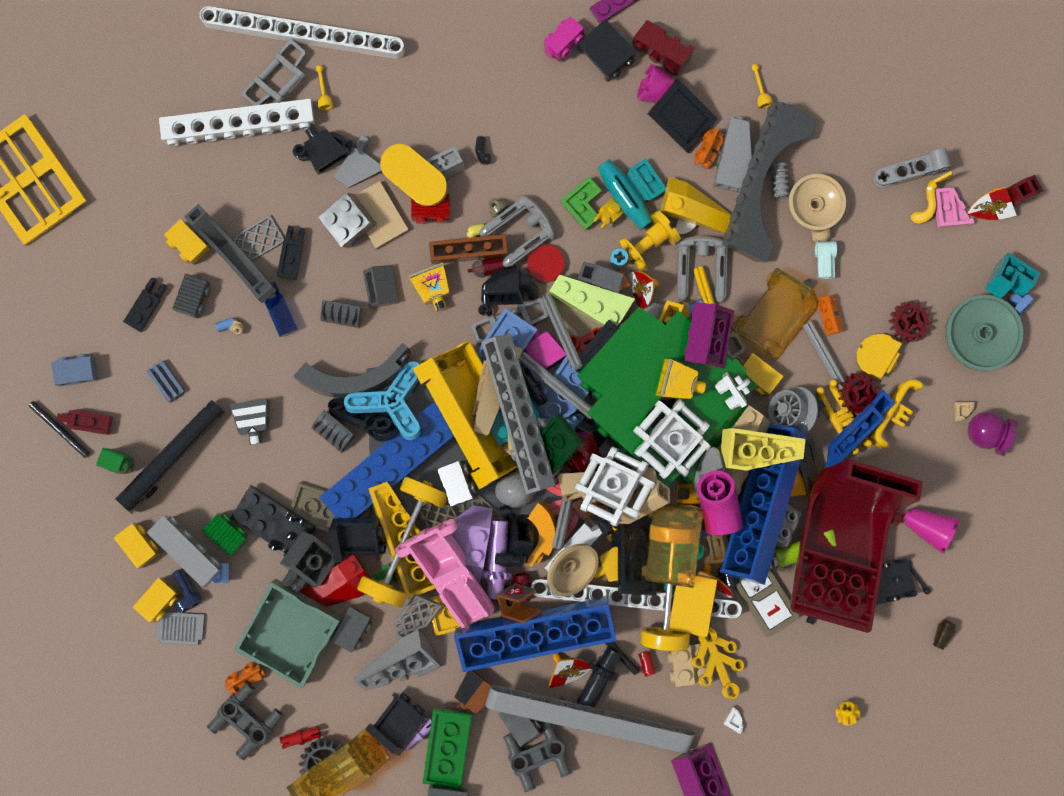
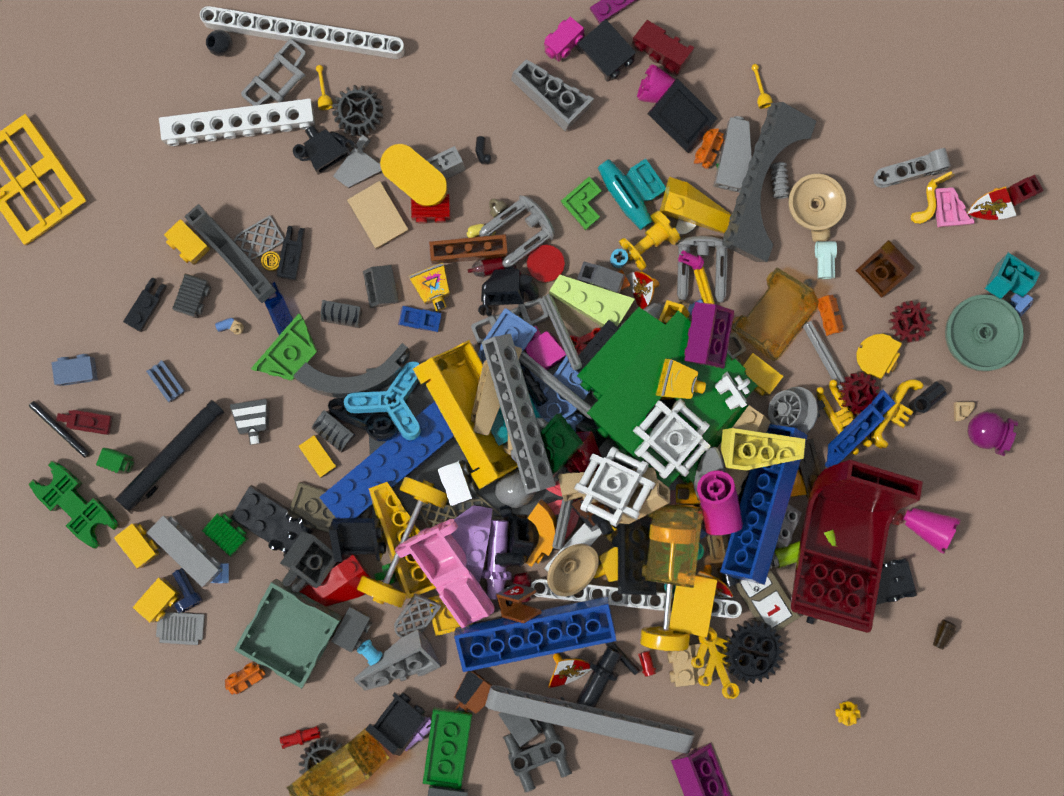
(63, 494): none -> green piece
(219, 43): none -> black piece
(245, 721): dark grey piece -> none
(270, 261): none -> tile
(288, 351): none -> bright green wing
(317, 456): none -> yellow tile
(347, 220): brick -> none
(352, 115): none -> dark grey gear
(369, 652): none -> medium azure bush
(419, 319): none -> blue slope
(551, 94): none -> light grey wedge
(609, 213): yellow plate -> none
(695, 262): none -> dark pink pin
(734, 720): white tile -> none
(747, 668): none -> black gear
(885, 268): none -> reddish brown slope
(926, 590): black hinge -> none
(928, 398): none -> black piece

